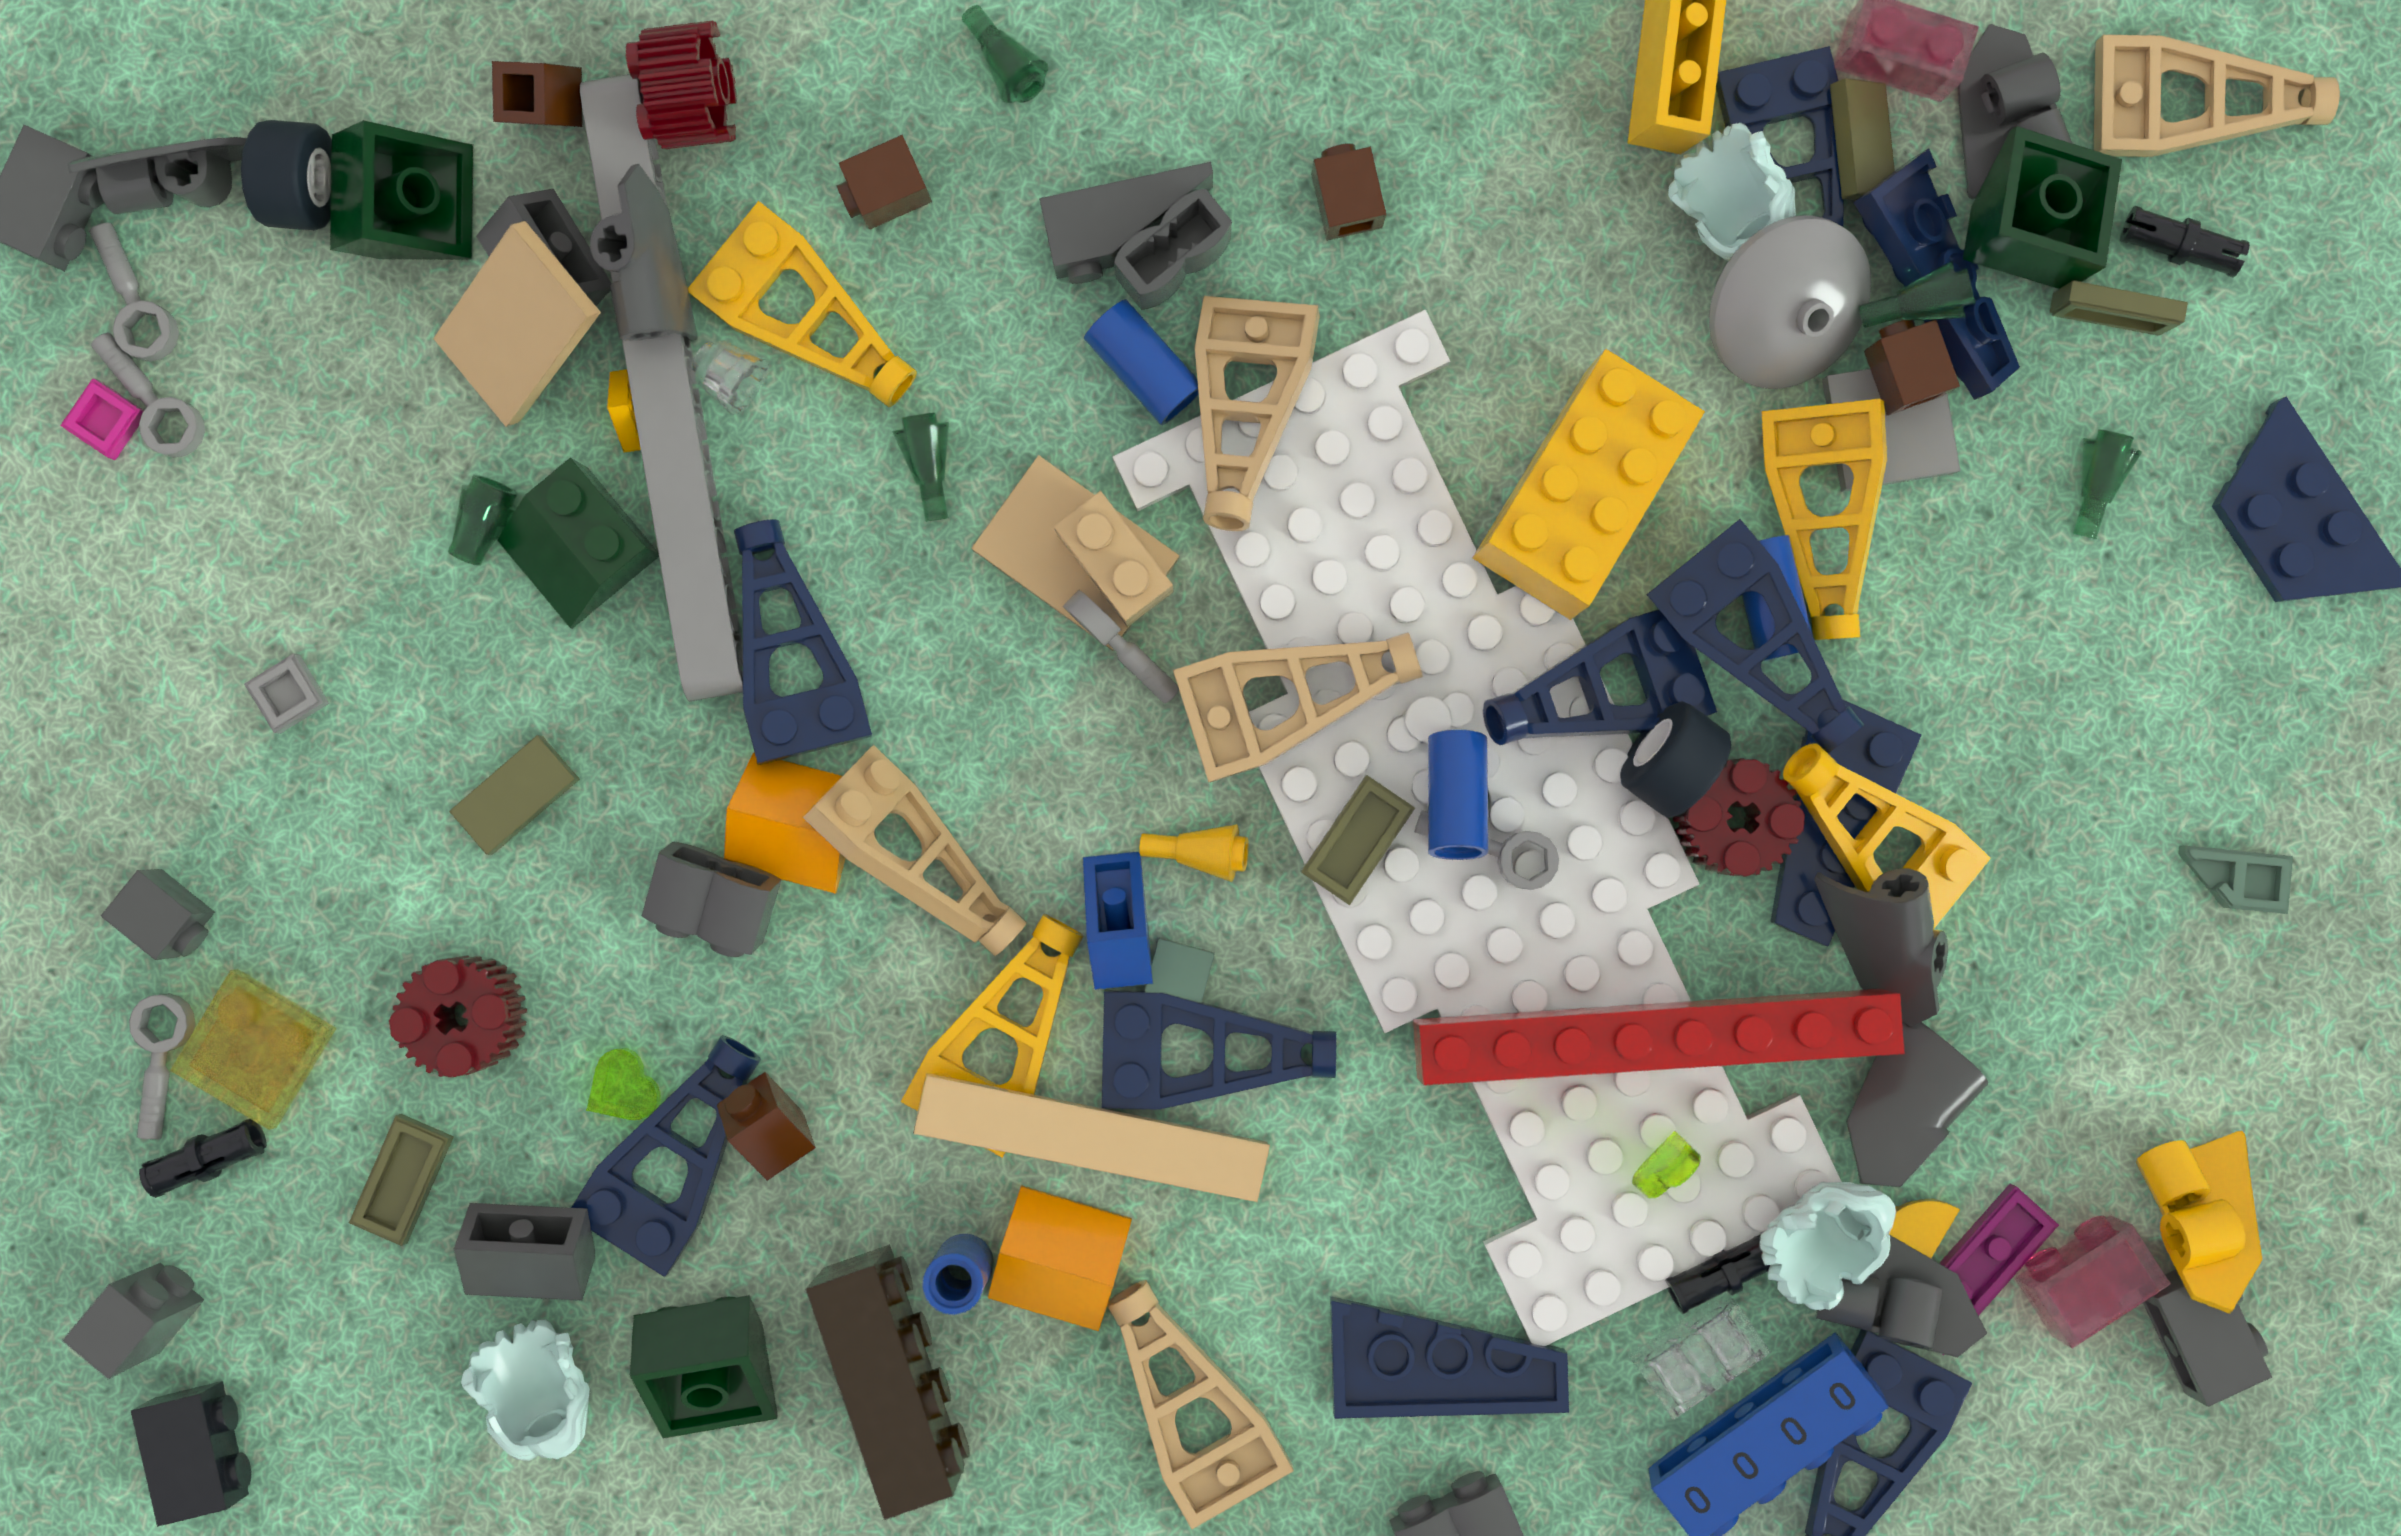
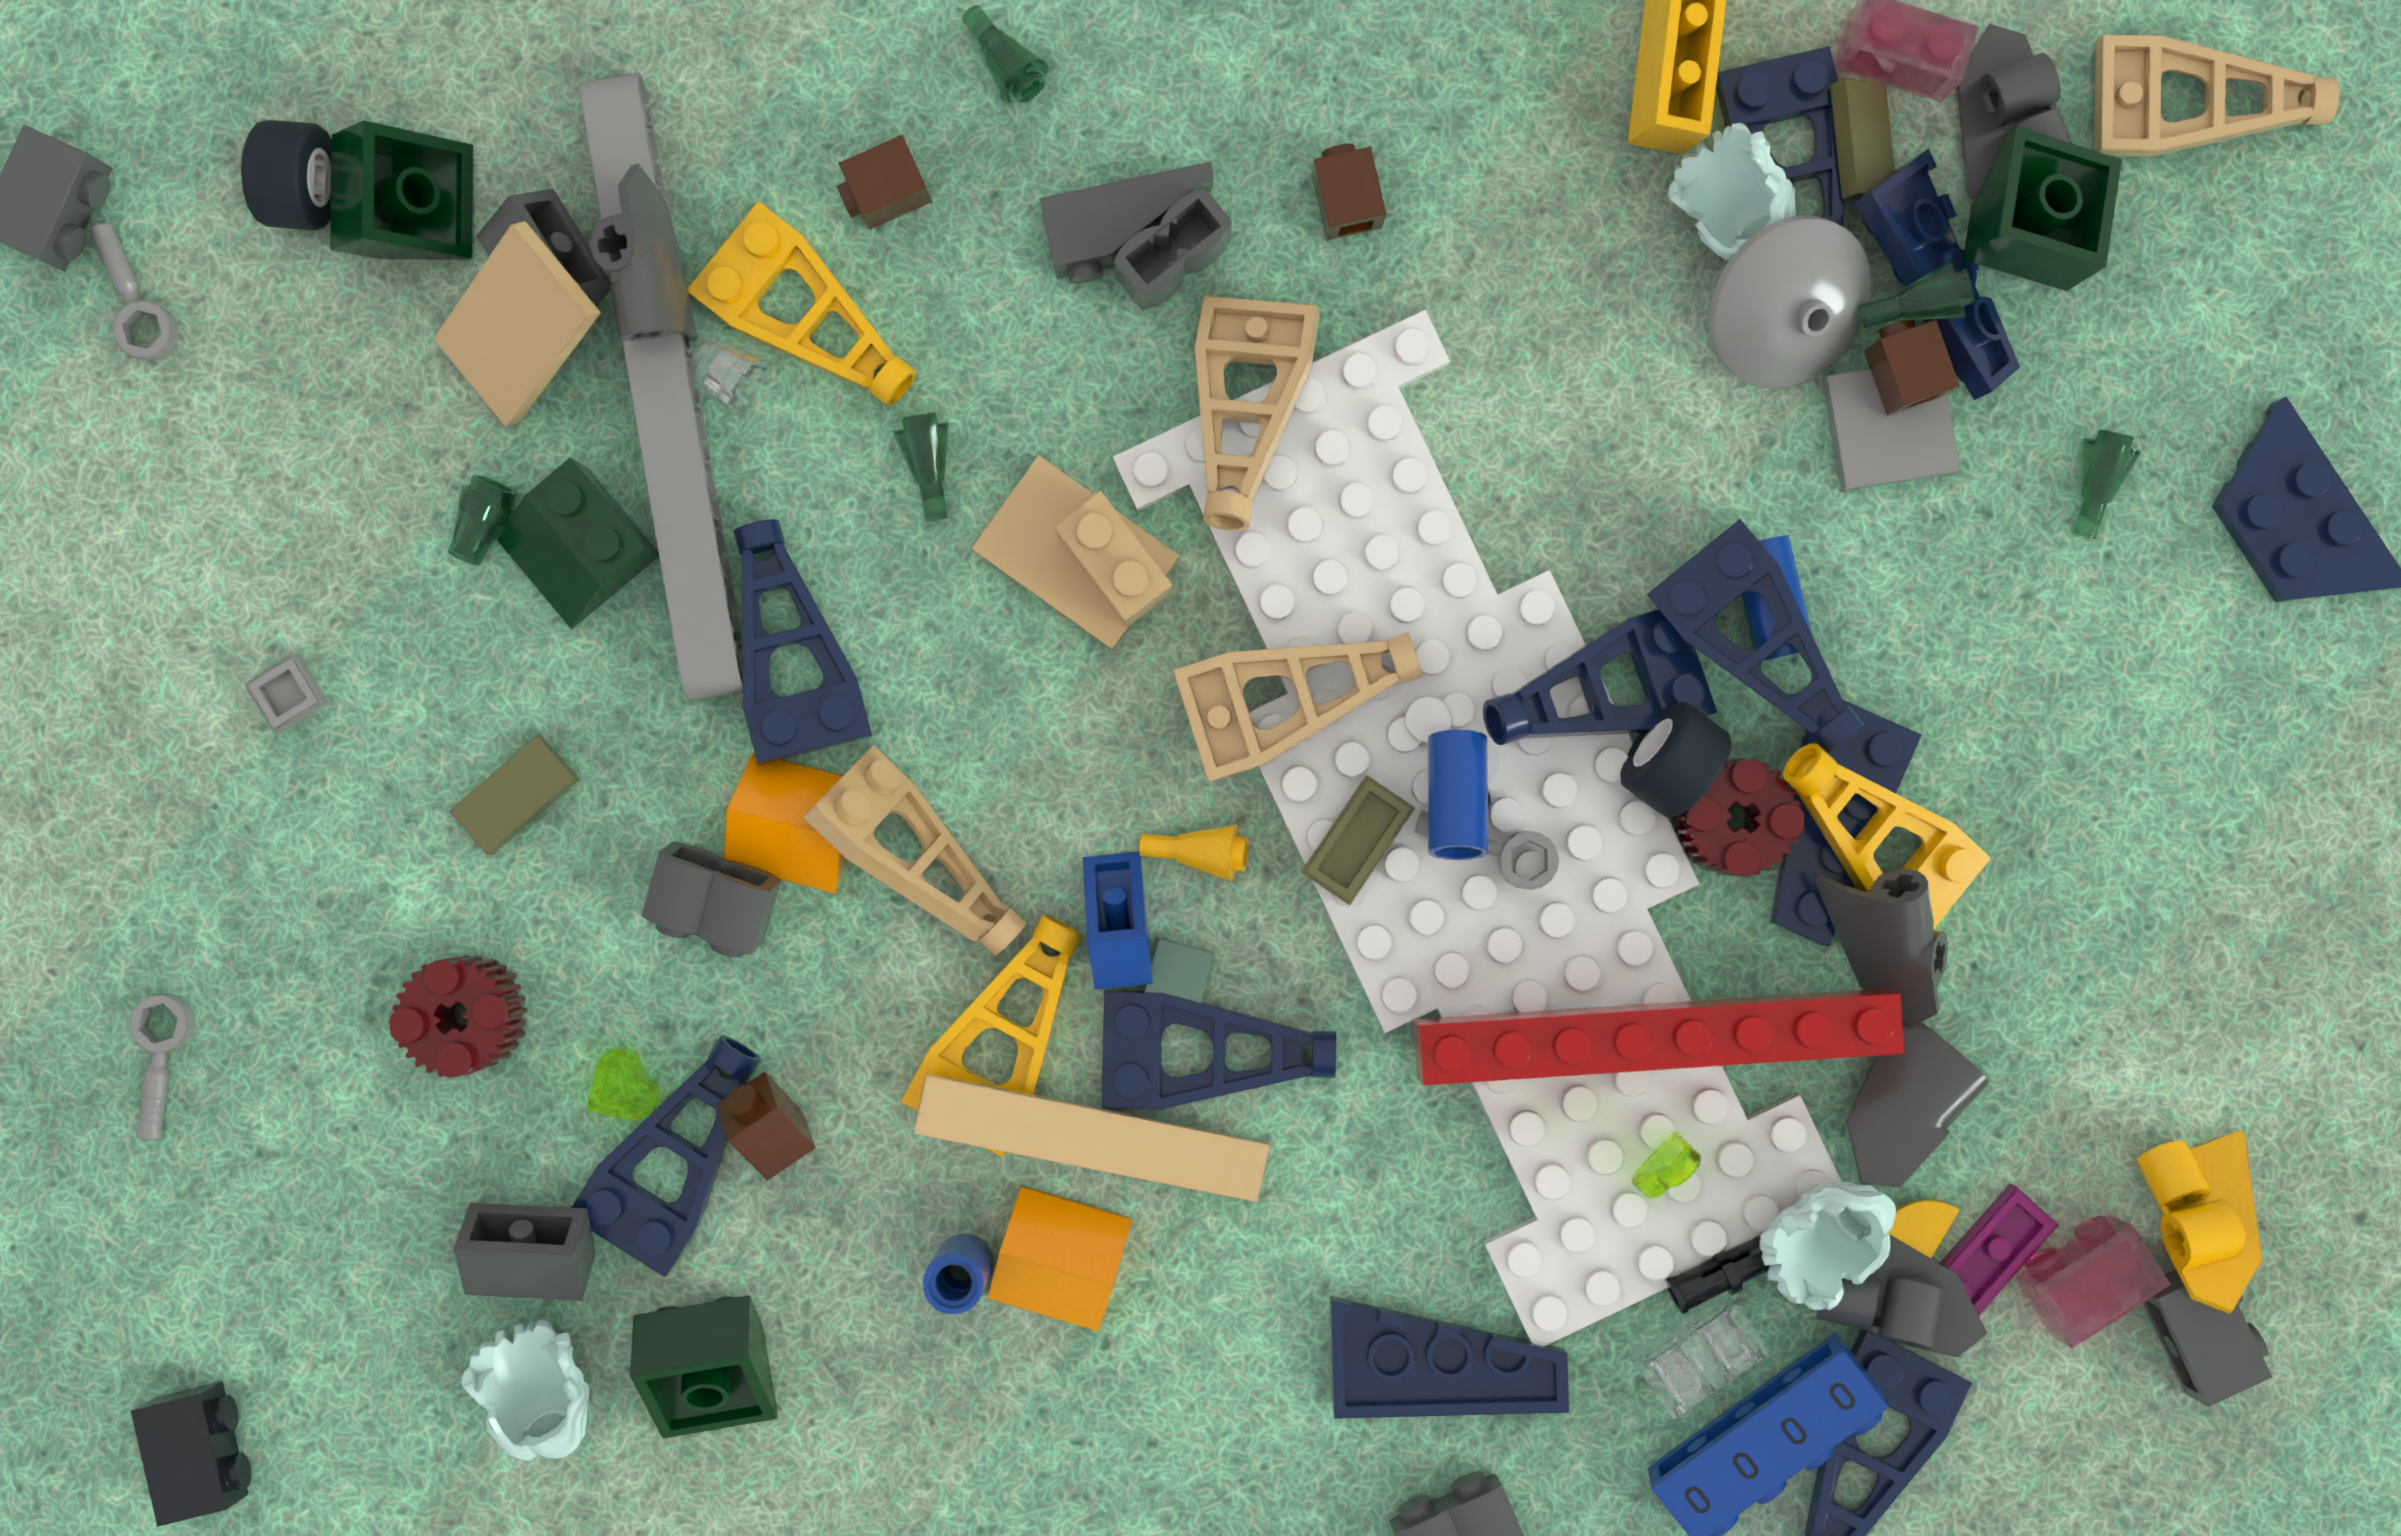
(103, 419): dark pink tile -> none
(134, 1319): dark grey brick -> none
(141, 388): light grey piece -> none
(153, 175): dark grey panel -> none
(159, 915): dark grey brick -> none
(202, 1158): black pin -> none
(253, 1049): clear yellow plate -> none
(401, 1179): olive tile -> none
(536, 94): reddish brown brick -> none
(622, 410): yellow tile -> none
(682, 85): dark red brick -> none
(888, 1380): dark brown brick -> none
(1128, 653): light grey piece -> none
(1143, 361): blue pin -> none
(1230, 1467): tan plate -> none
(1589, 485): yellow brick -> none
(1827, 436): yellow plate -> none
(2118, 308): olive tile -> none
(2184, 241): black pin -> none
(2242, 877): sand green tile -> none

